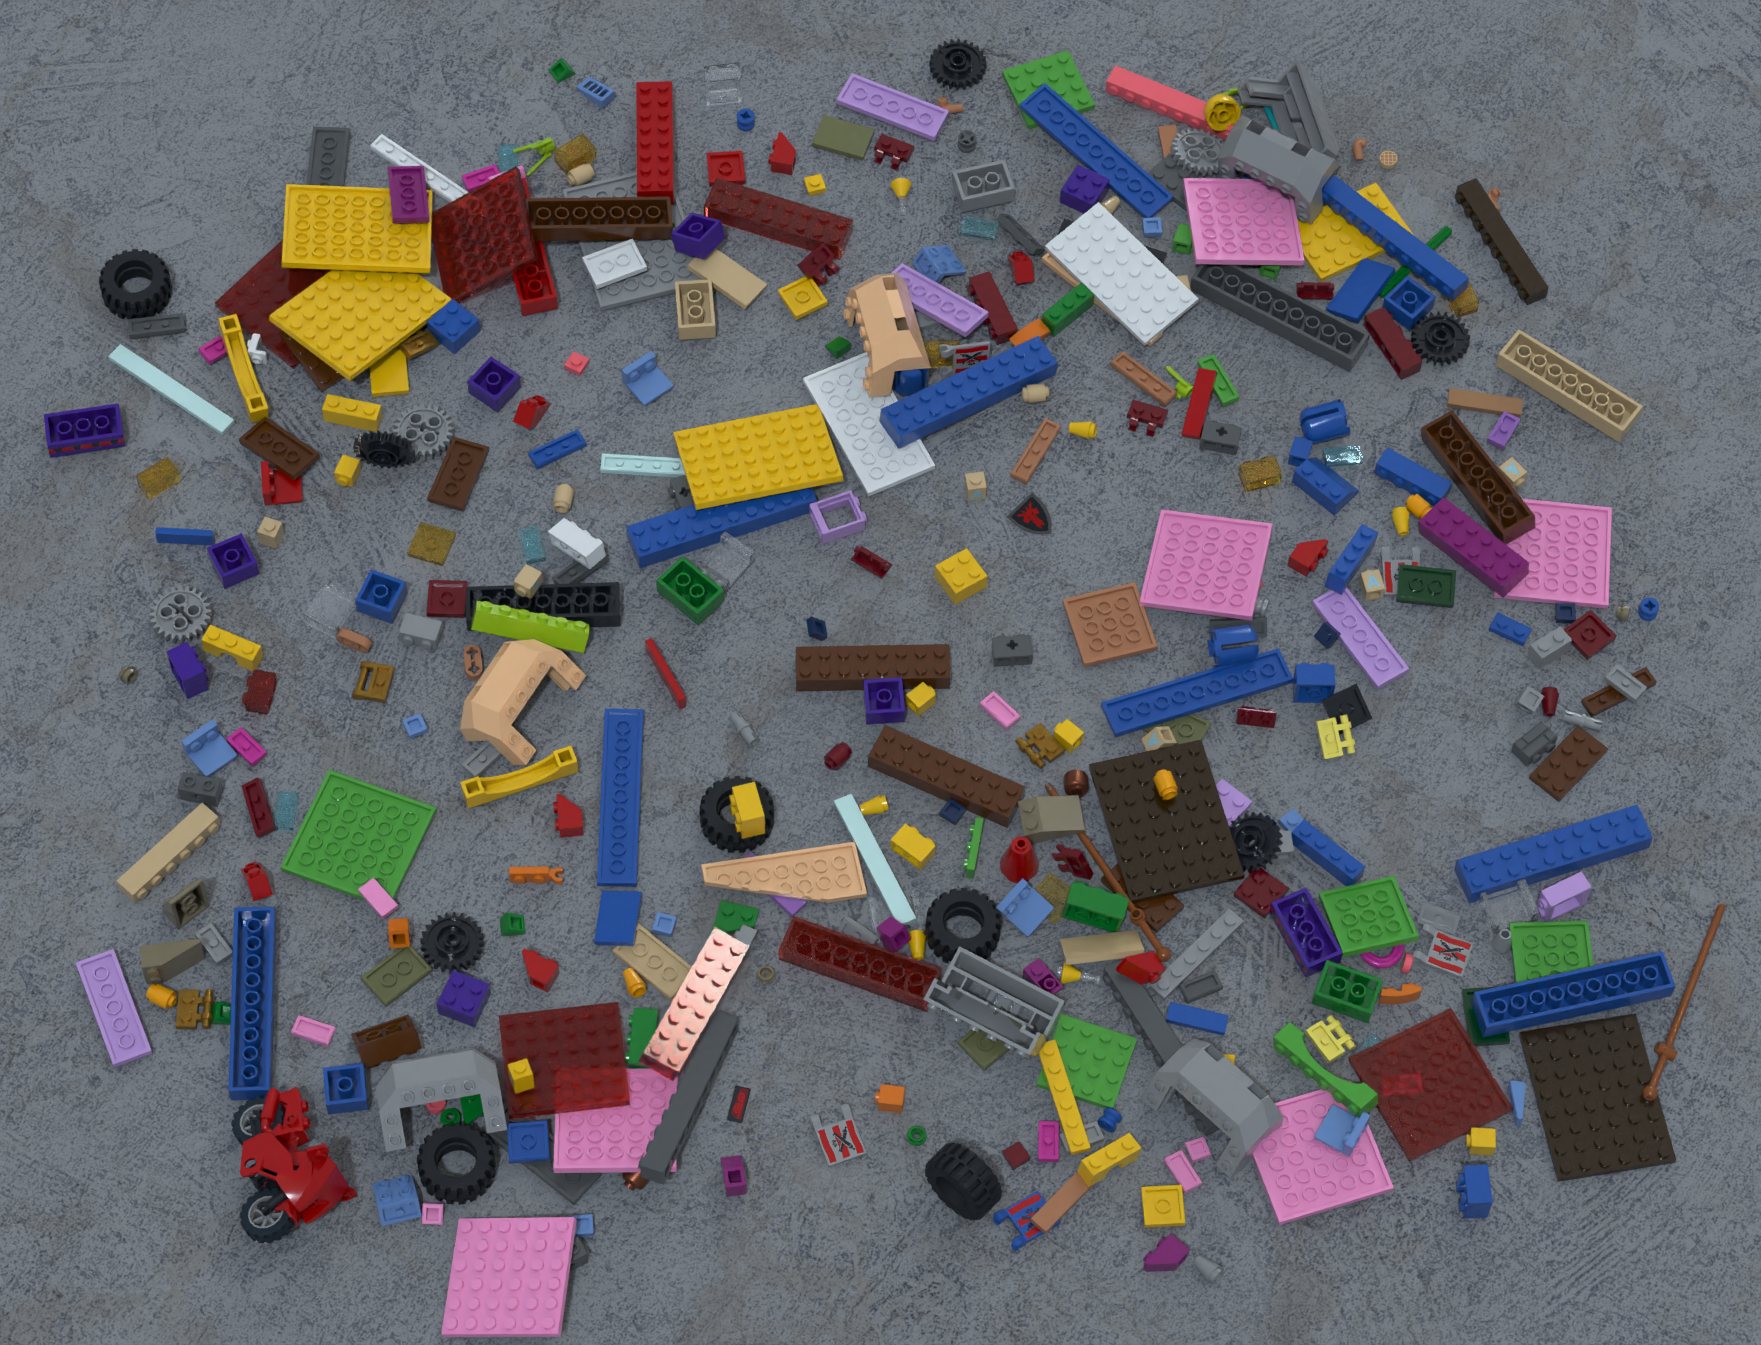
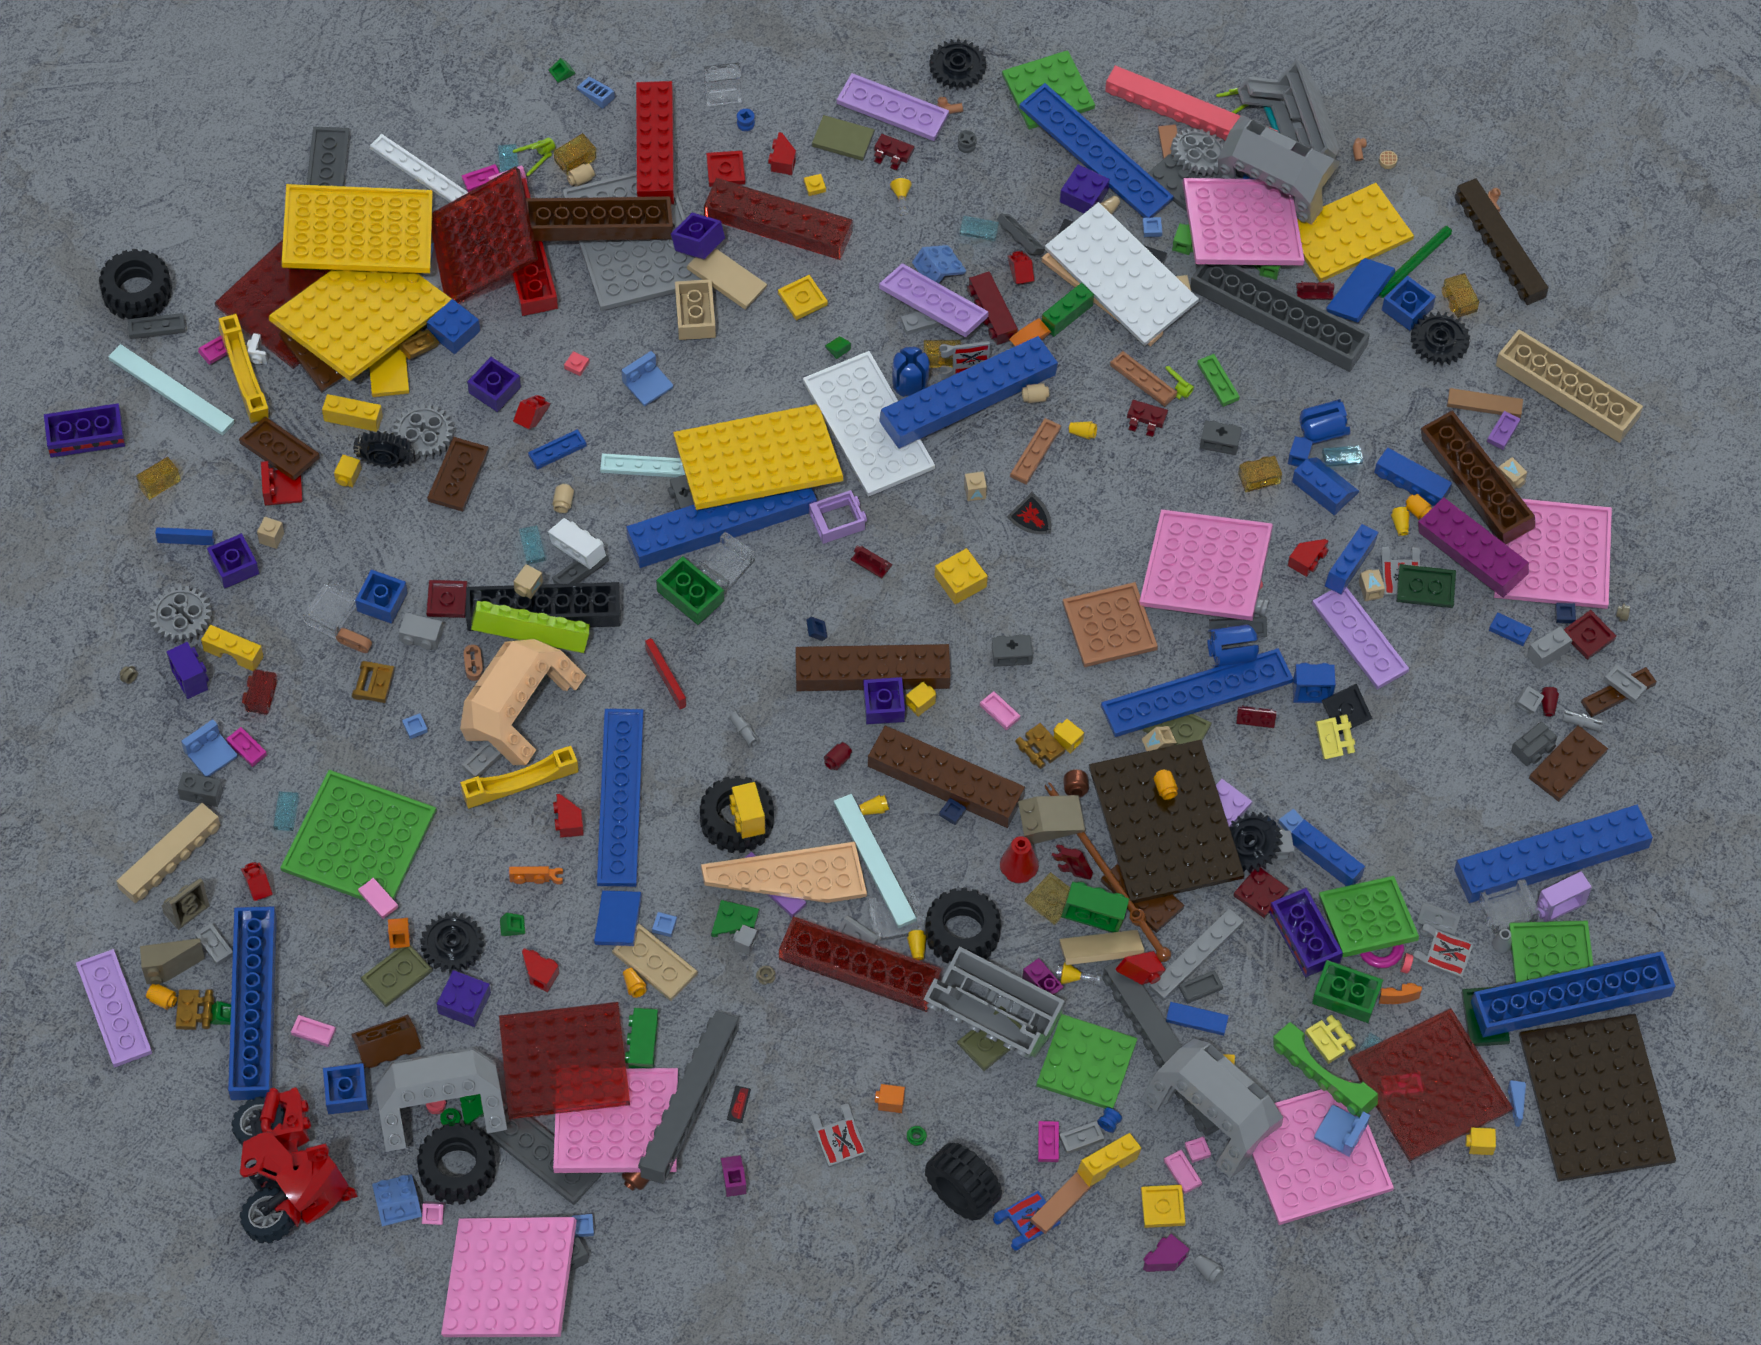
(258, 807): dark red plate -> none
(408, 194): magenta plate -> none
(431, 544): clear yellow tile -> none
(521, 1076): yellow brick -> none
(528, 1142): blue plate -> none
(614, 263): white plate -> none
(693, 1004): clear red brick -> none
(817, 259): dark red plate -> none
(889, 350): light nougat wedge -> none
(893, 934): magenta slope -> none
(913, 846): yellow brick -> none
(973, 847): bright green plate -> none
(983, 186): light grey brick -> none
(1016, 1155): dark red tile -> none
(1025, 907): medium blue bracket -> none
(1063, 1098): yellow plate -> none
(1199, 403): red tile -> none
(1221, 112): yellow cylinder -> none
(1327, 635): dark blue plate -> none
(1392, 343): dark red brick -> none
(1394, 238): blue brick -> none
(1474, 1191): blue brick -> none
(1646, 613): blue wheel -> none
(1666, 1051): dark orange bar -> none

